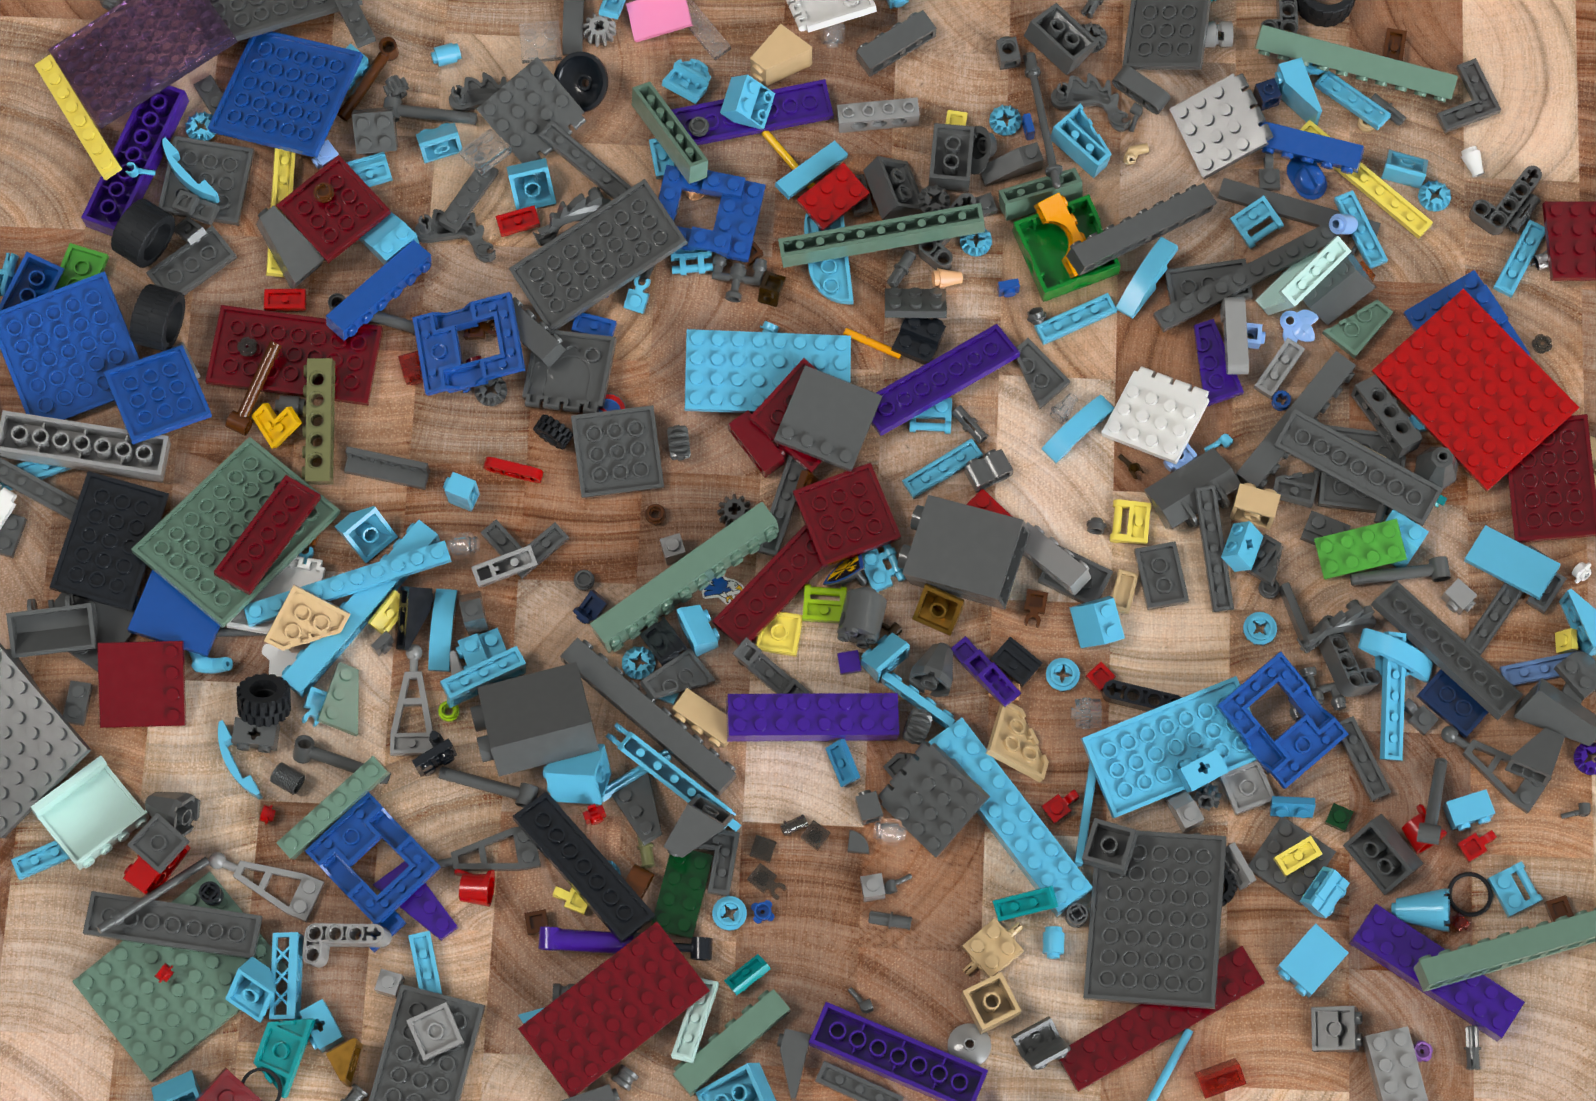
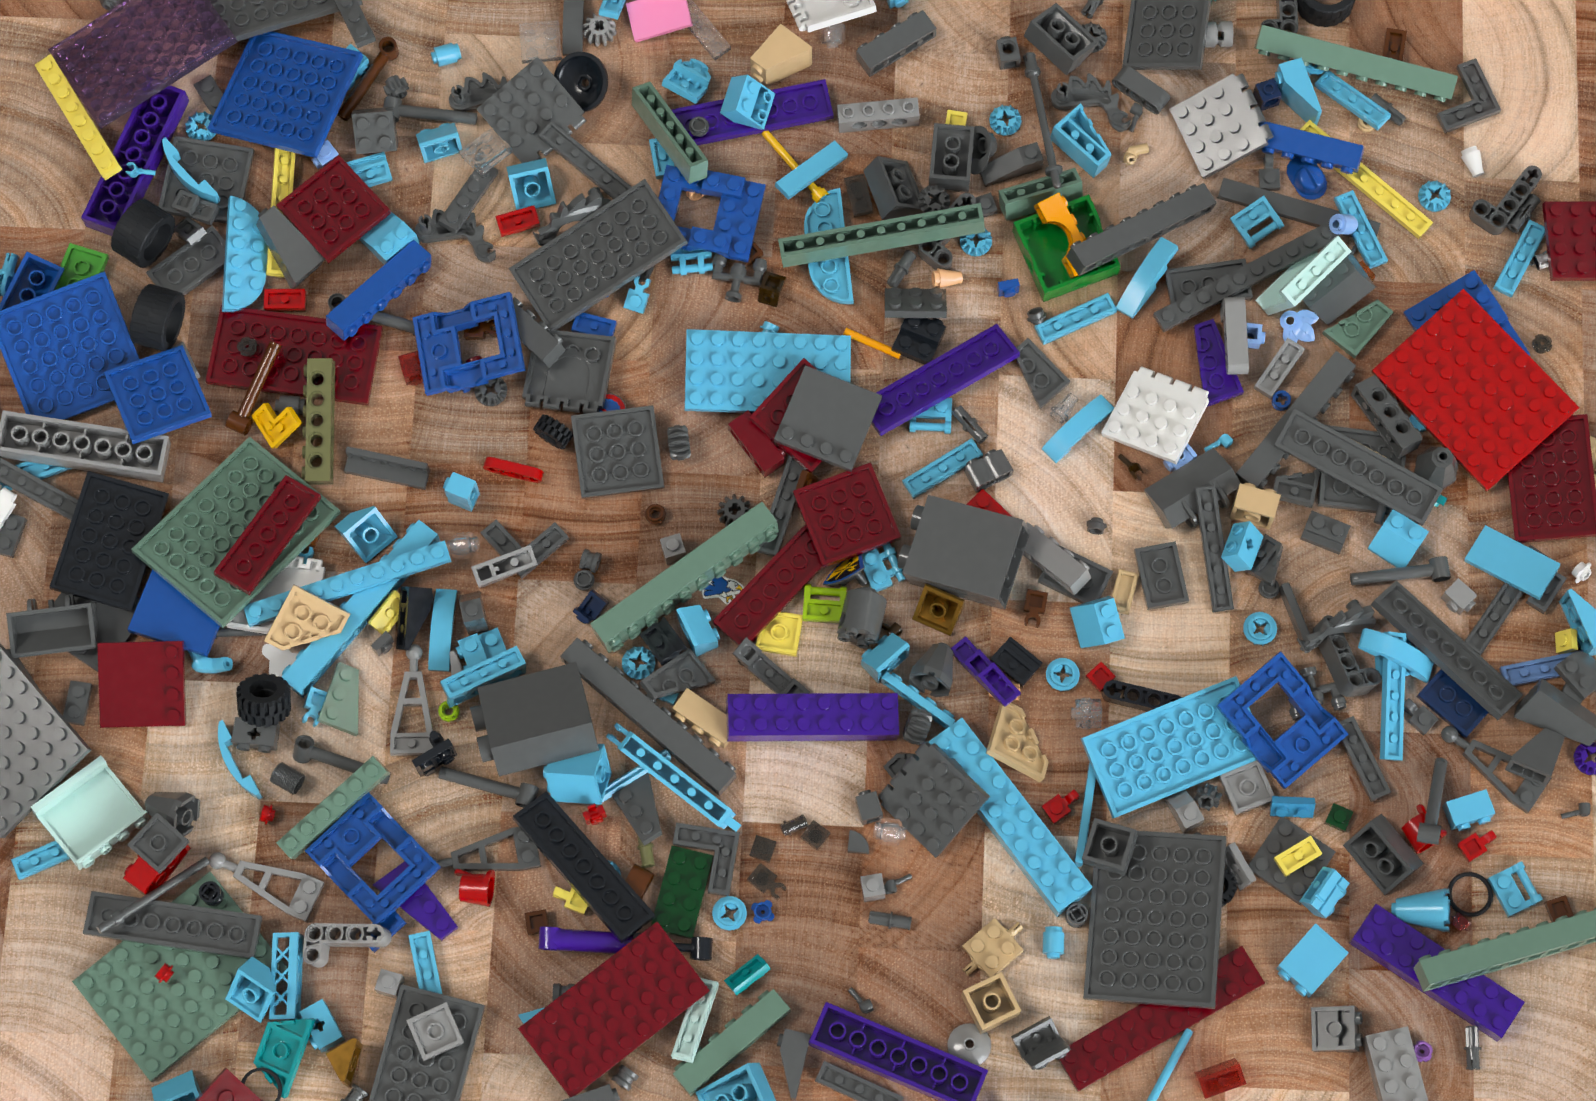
(244, 257): none -> medium azure plate
(323, 192): reddish brown plate -> none
(590, 560): none -> dark grey wheel
(696, 826): dark grey slope -> none
(833, 196): red plate -> none
(842, 762): dark azure plate -> none
(849, 662): dark purple tile -> none
(1025, 903): teal plate -> none
(1028, 126): blue tile -> none
(1137, 522): light yellow plate -> none
(1213, 765): medium azure brick -> none
(1360, 549): bright green plate -> none
(1405, 169): medium azure slope -> none

